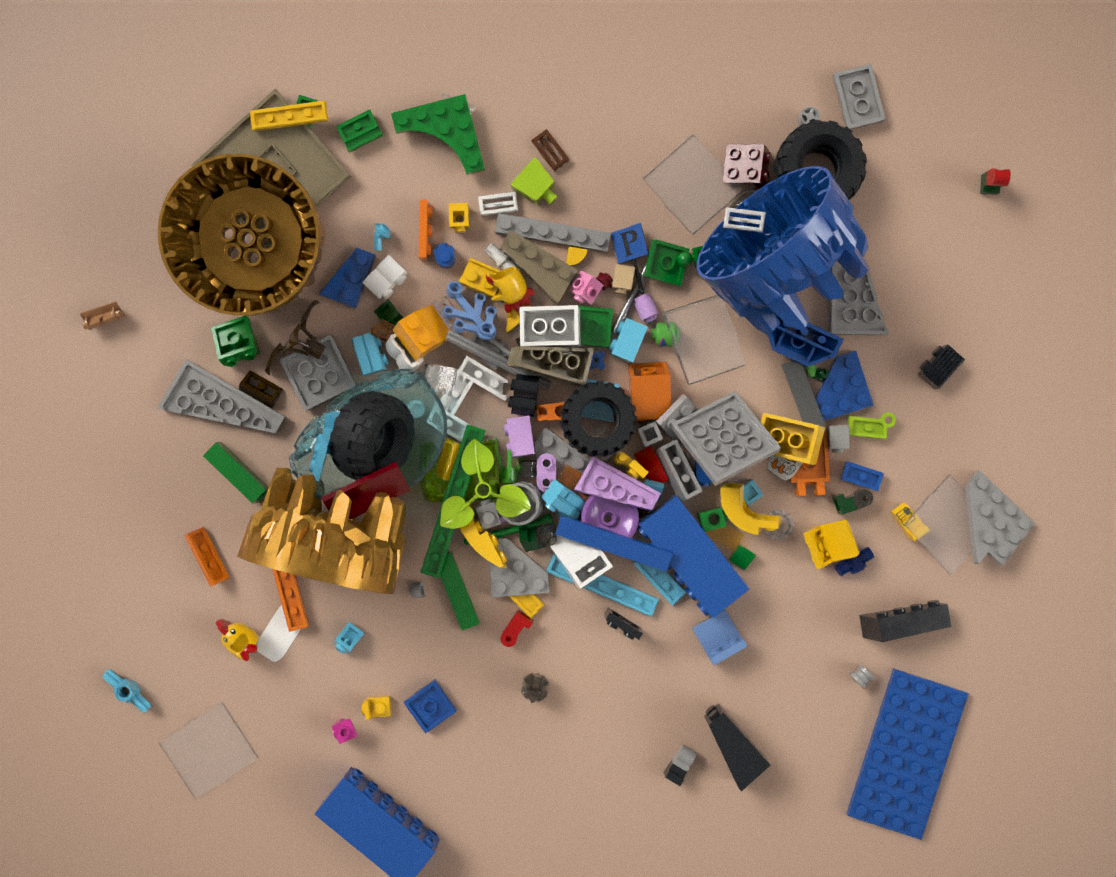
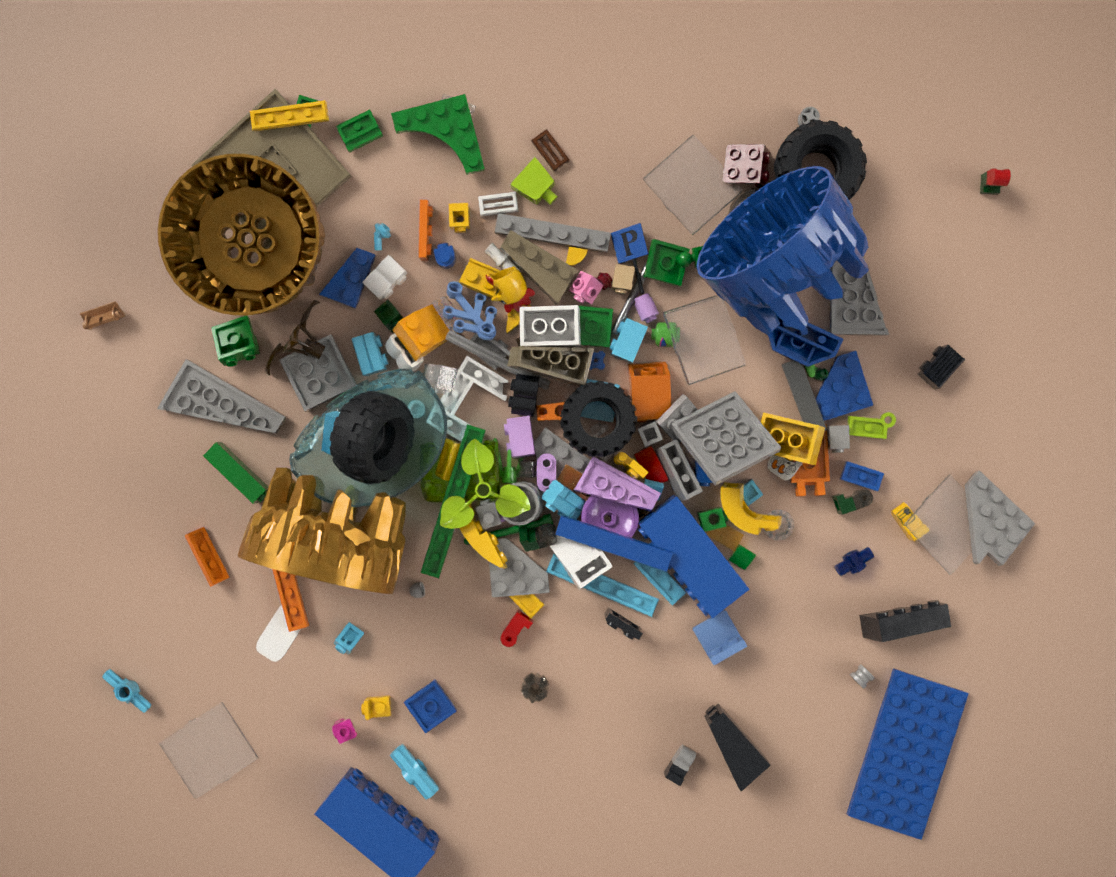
(238, 638): yellow piece -> none
(260, 389): dark brown slope -> none
(320, 453): medium azure plate -> none
(362, 491): dark red tile -> none
(383, 330): clear orange tile -> none
(414, 771): none -> medium azure piece
(458, 594): green tile -> none
(747, 212): white tile -> none
(831, 543): yellow bracket -> none
(858, 97): light grey plate -> none

